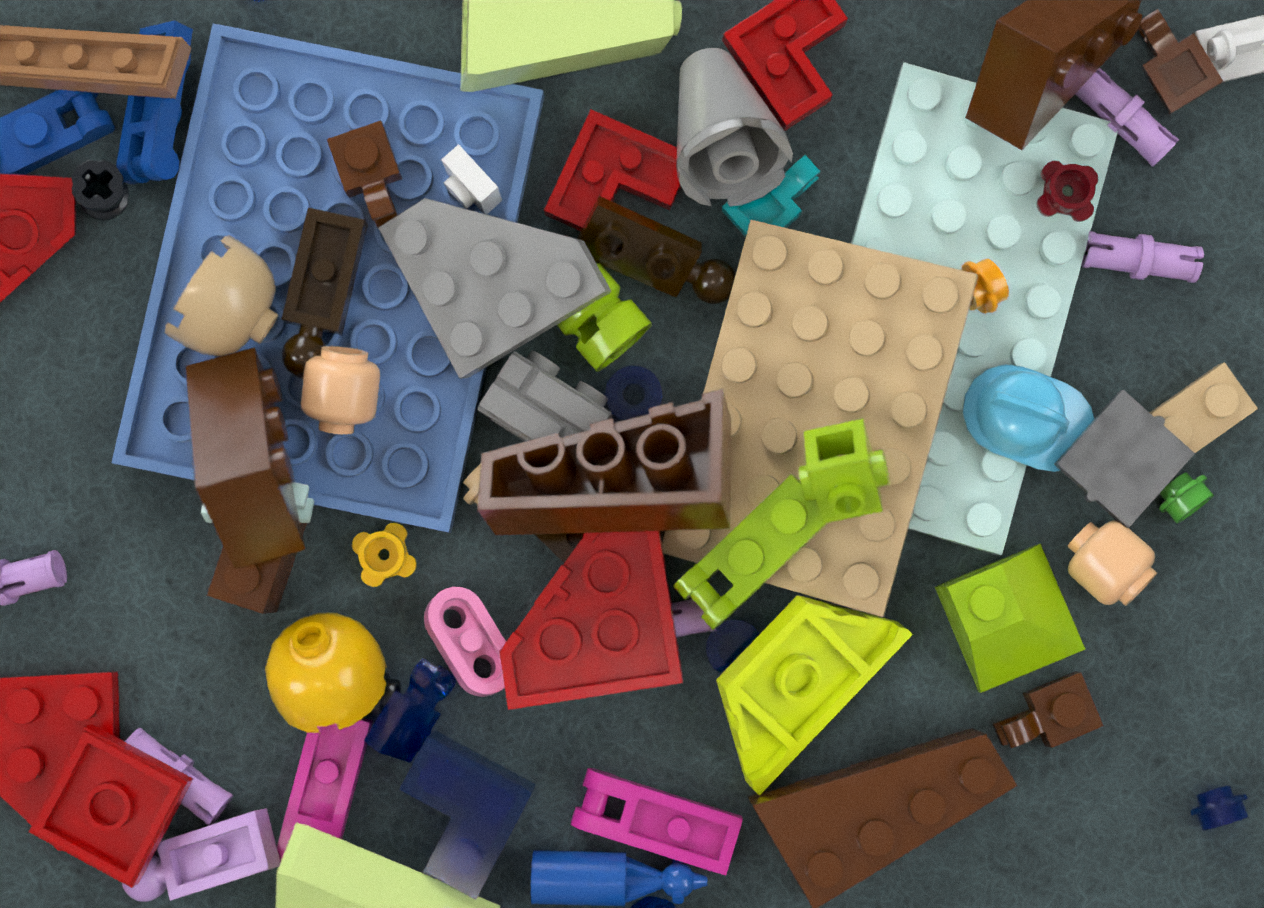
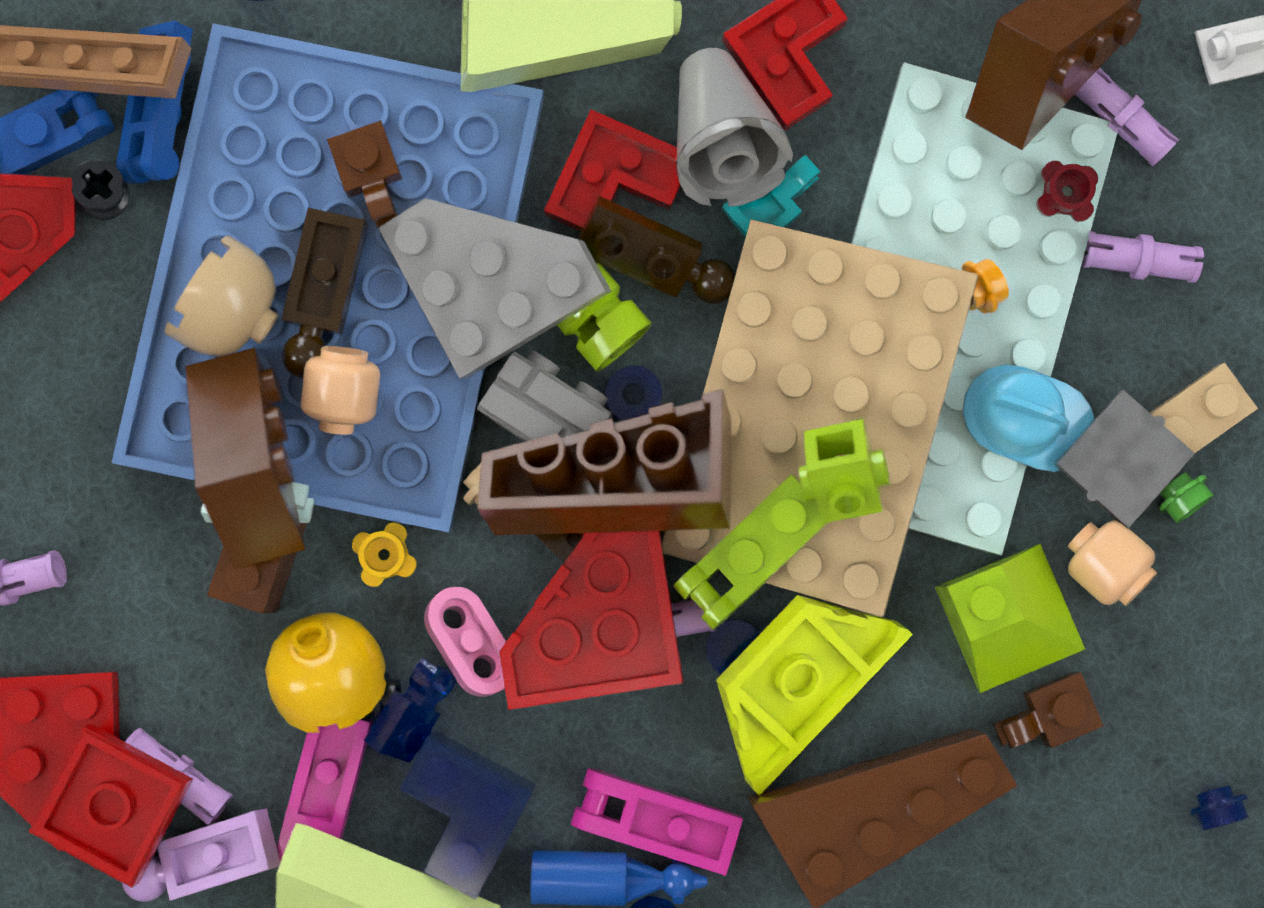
(469, 182): white plate -> none
(1179, 69): reddish brown plate -> none

